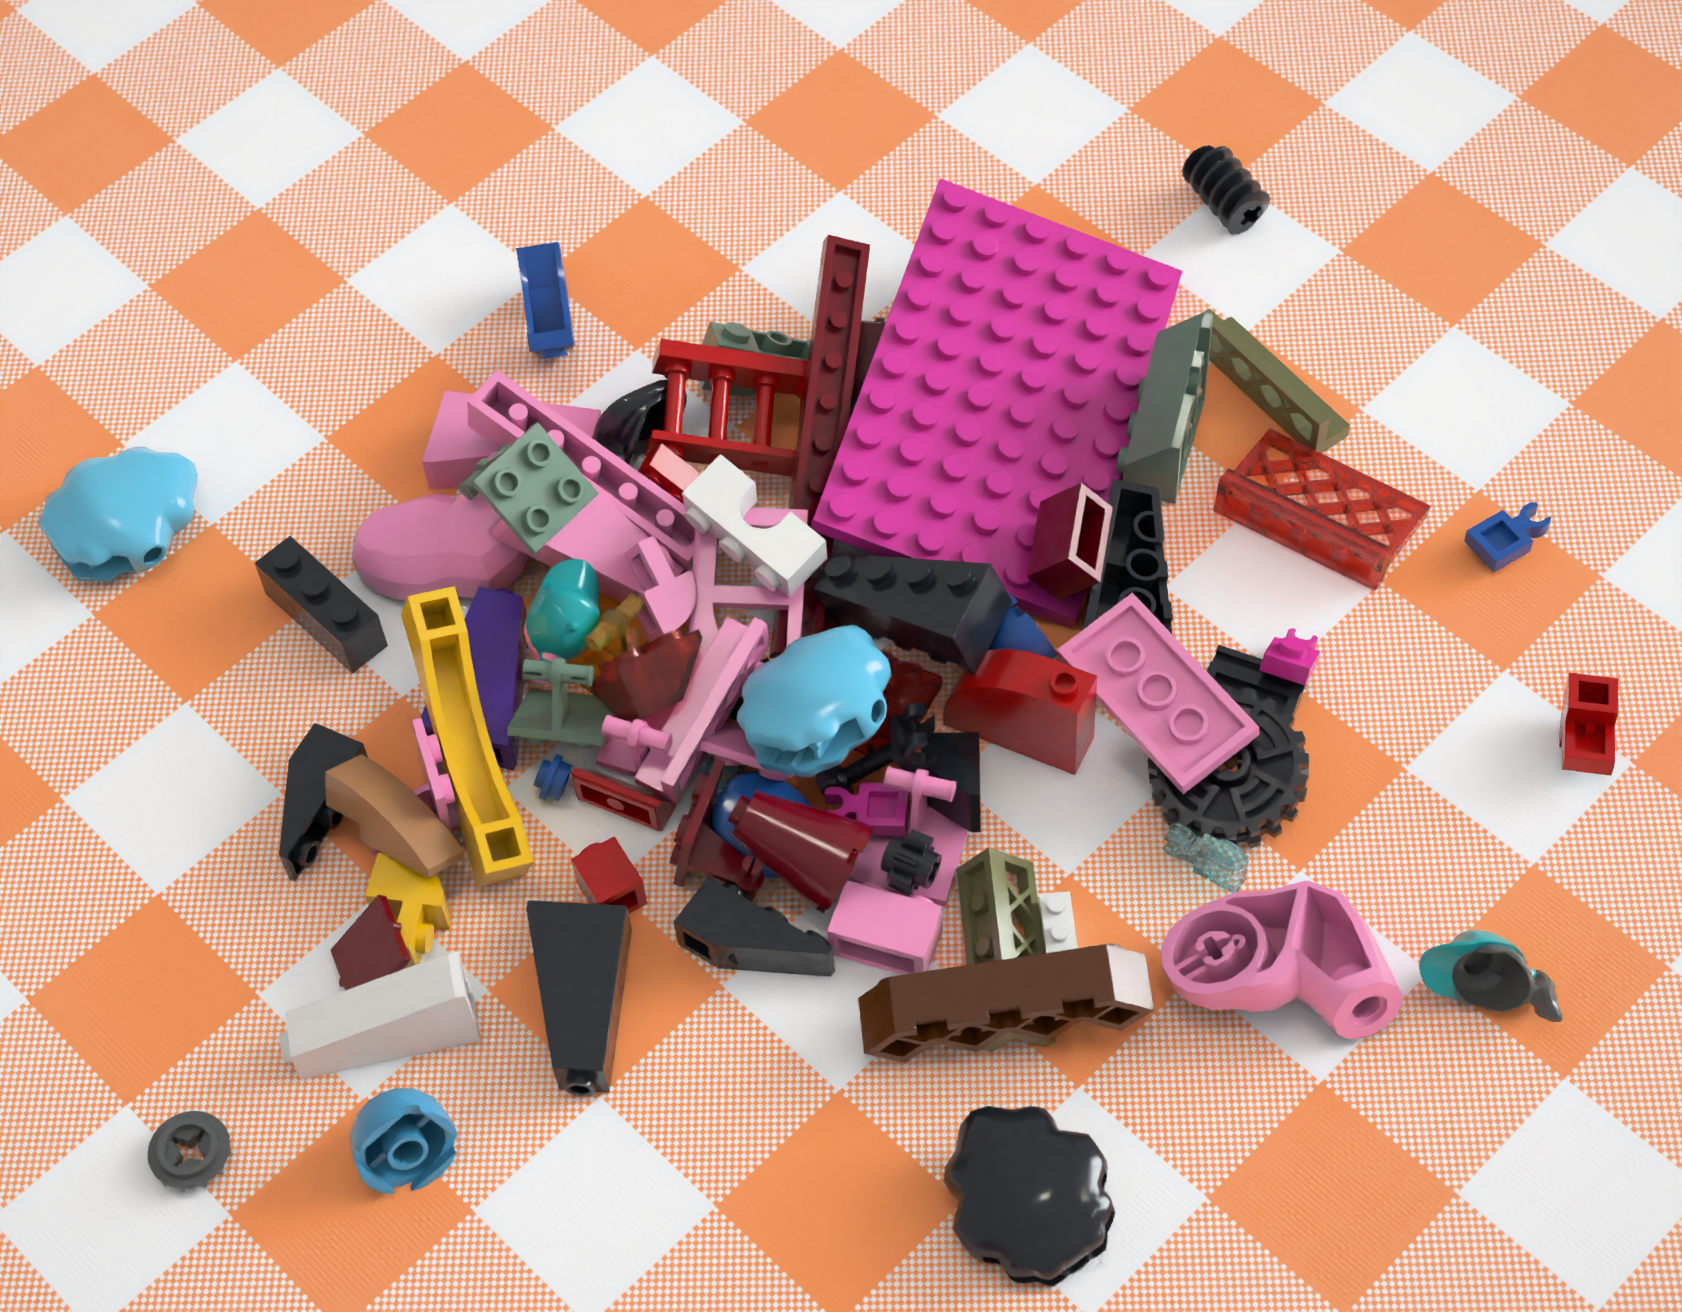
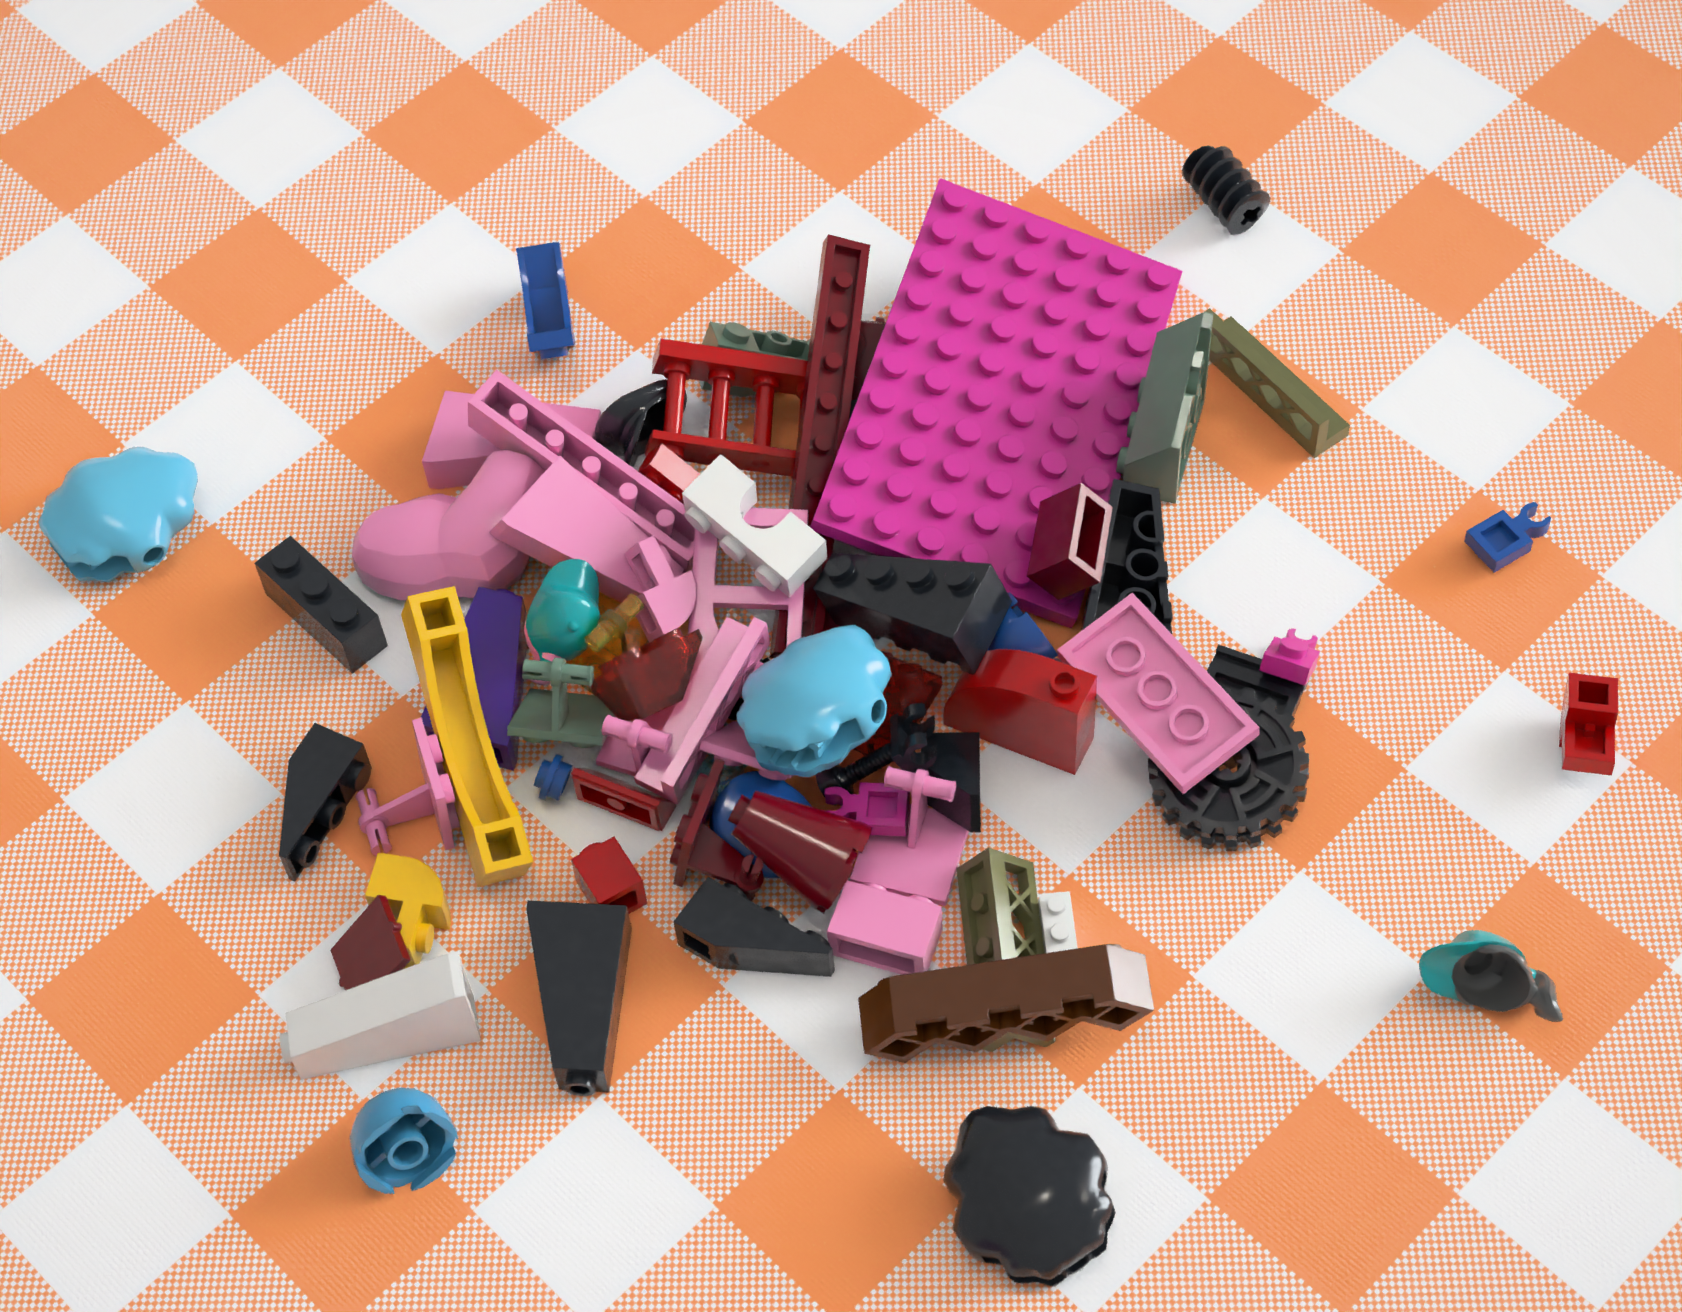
(189, 1129): dark grey gear -> none
(391, 816): medium nougat slope -> none
(531, 487): sand green plate -> none
(911, 862): black gear -> none
(1212, 858): clear light blue plate -> none
(1284, 946): bright pink piece -> none
(1308, 527): clear red fence -> none

